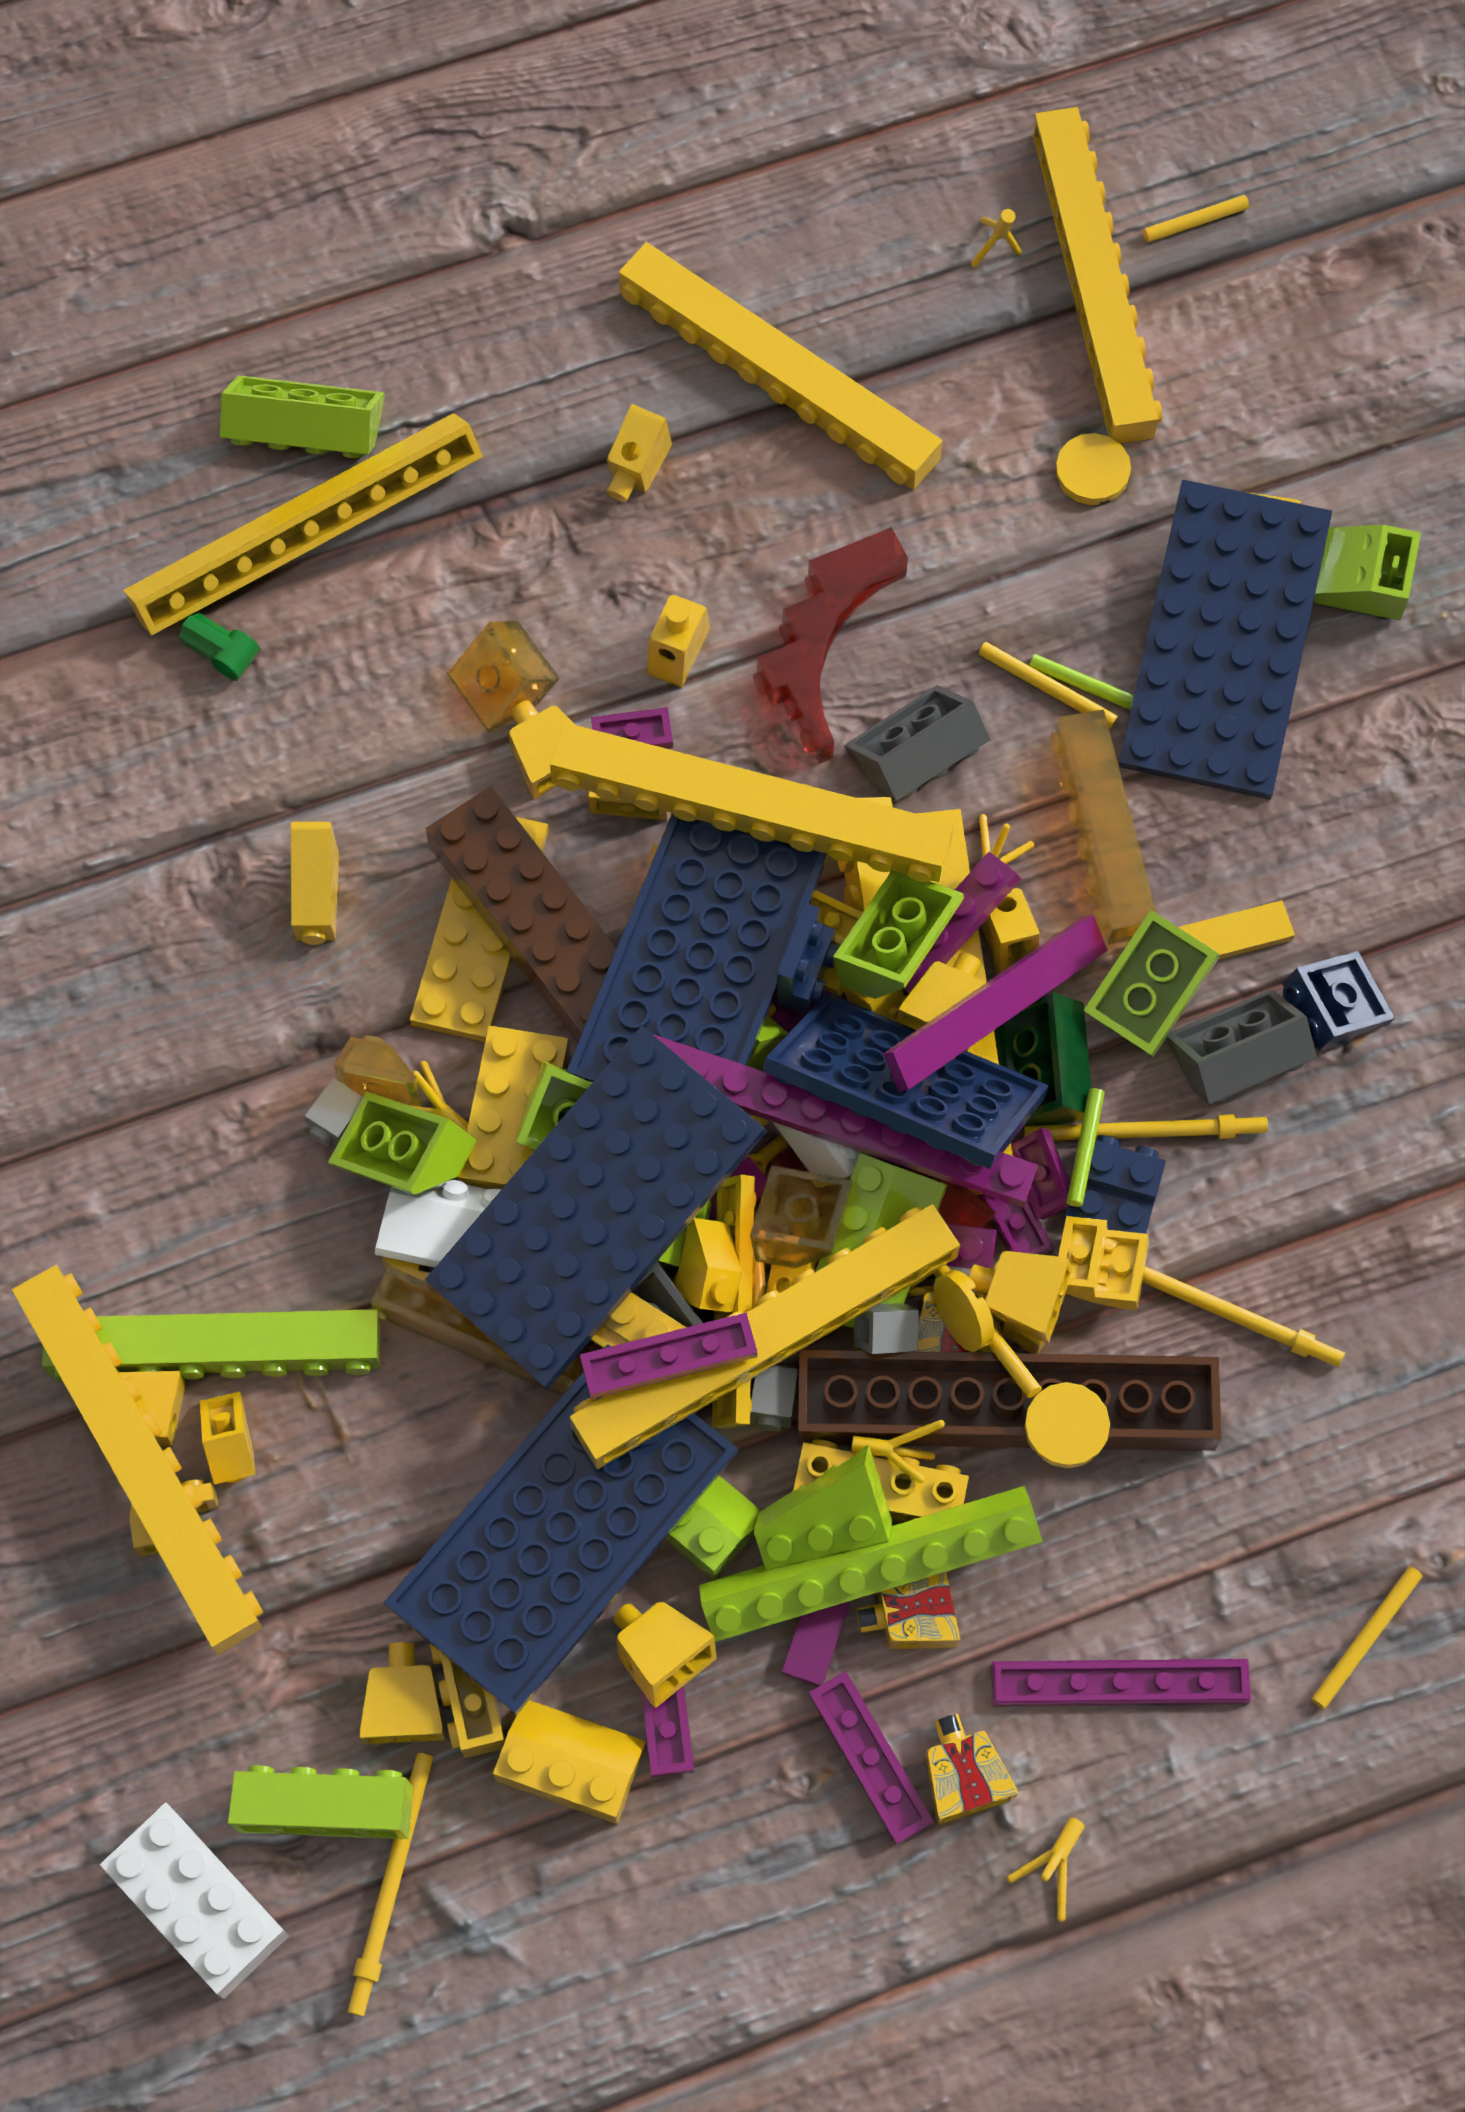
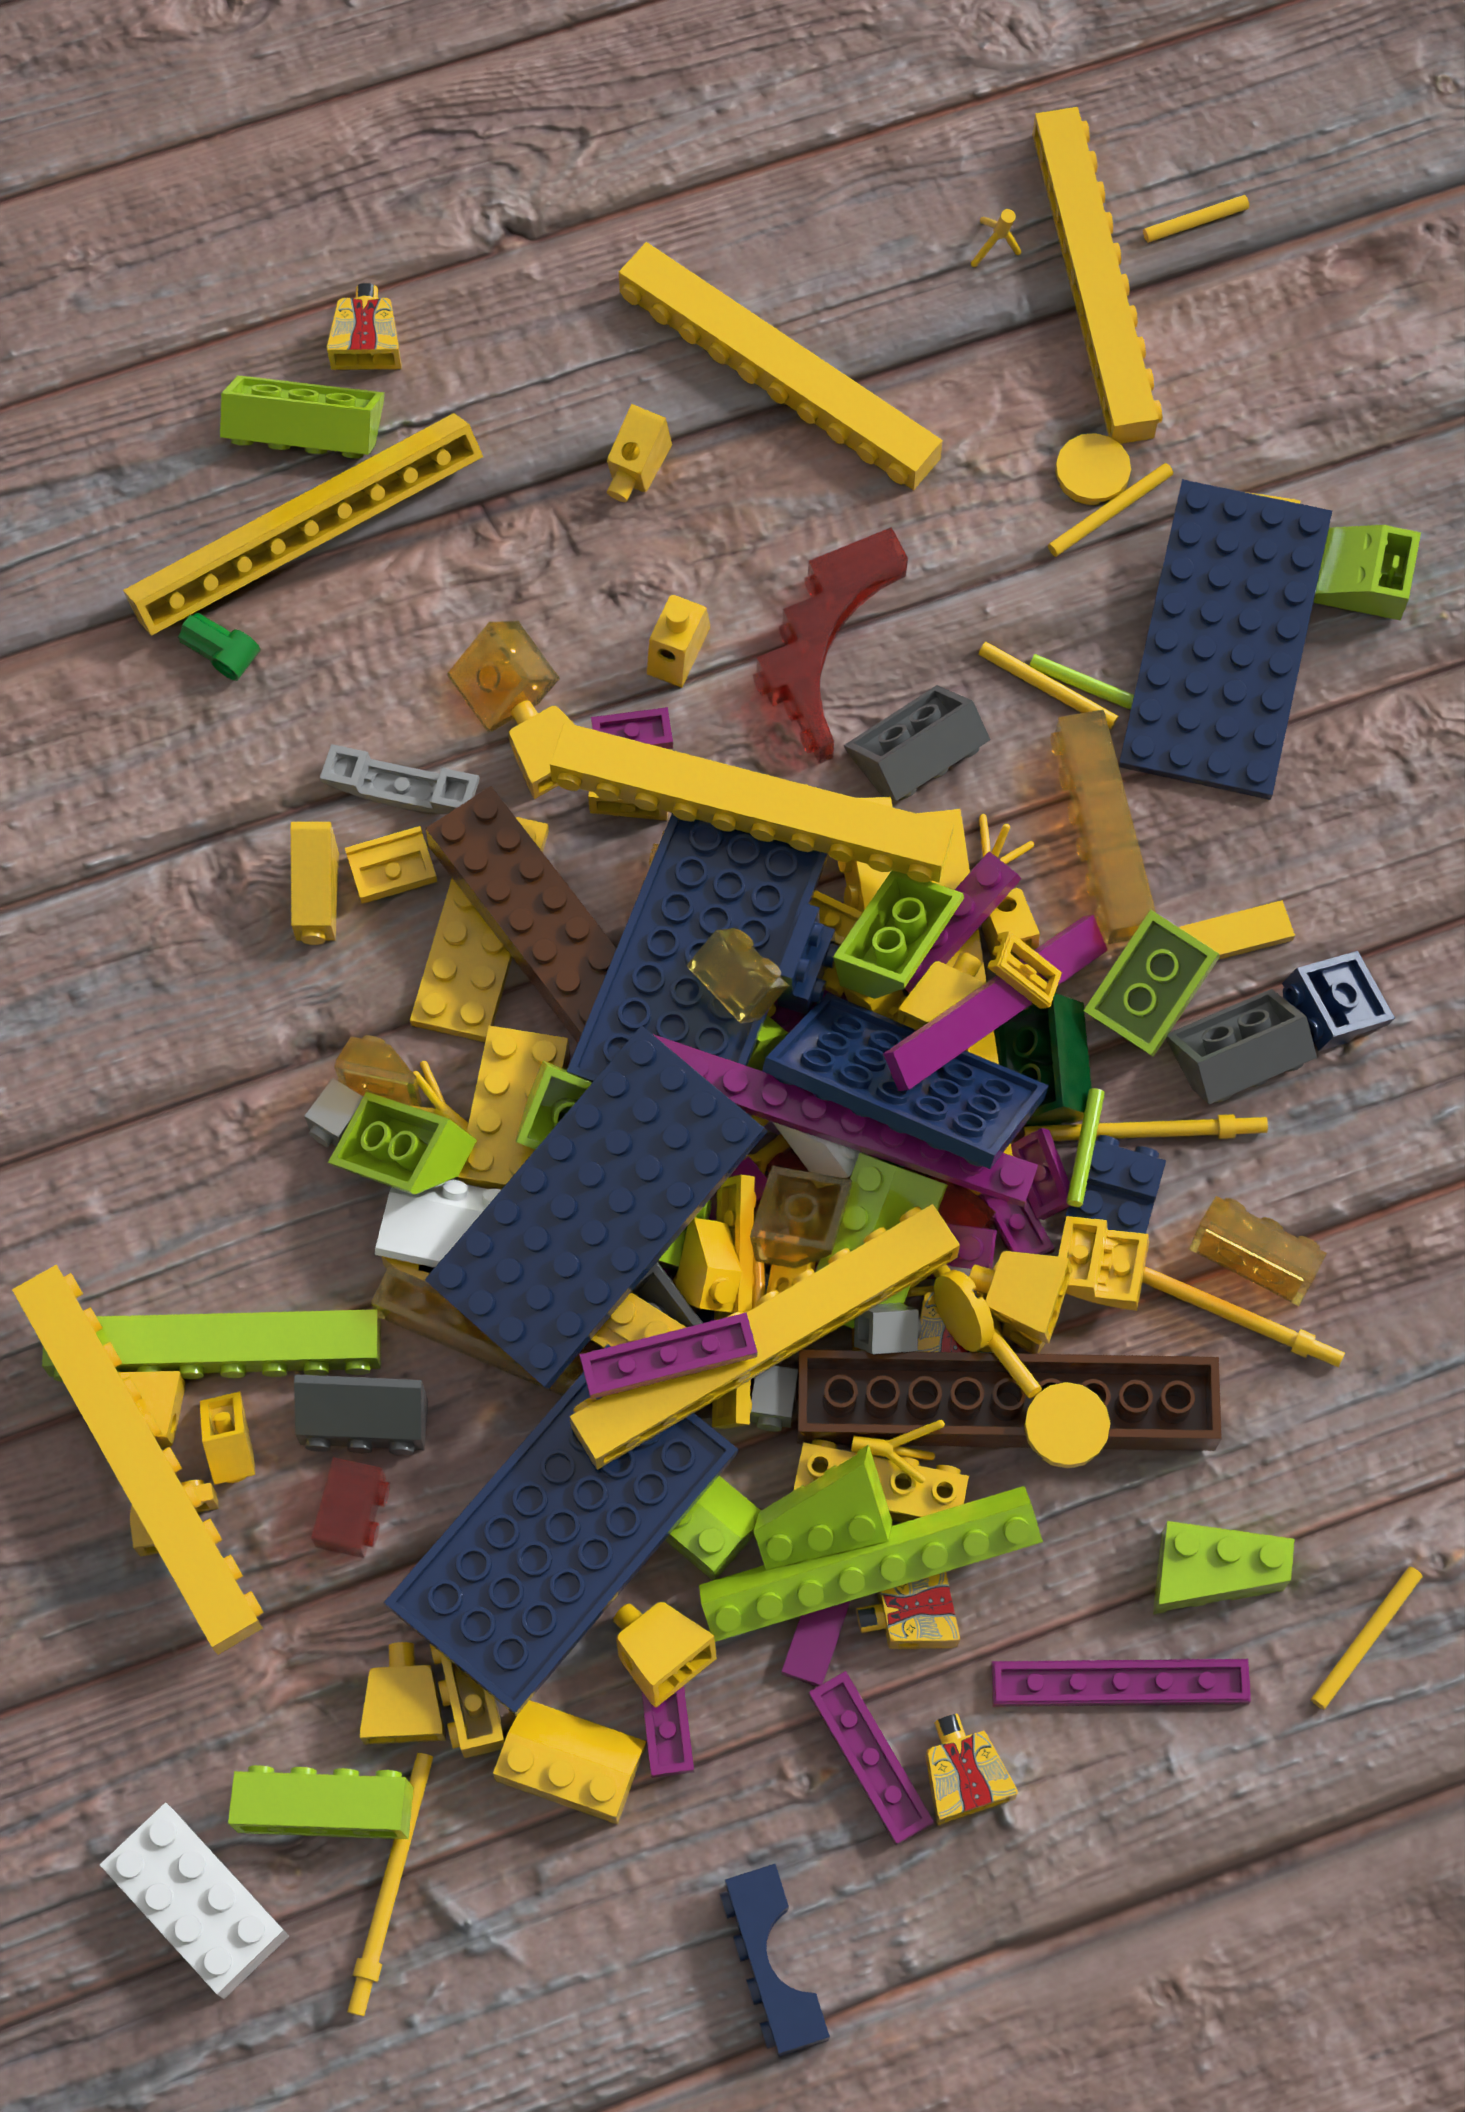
(350, 1508): none -> clear red brick
(360, 1413): none -> dark grey slope
(364, 333): none -> torso
(391, 864): none -> yellow plate
(397, 784): none -> light grey slope
(738, 974): none -> clear yellow brick
(791, 2014): none -> dark blue arch
(1023, 976): none -> yellow tile
(1055, 1857): yellow plant -> none
(1110, 509): none -> yellow bar
(1218, 1565): none -> lime wedge
(1258, 1249): none -> clear yellow slope

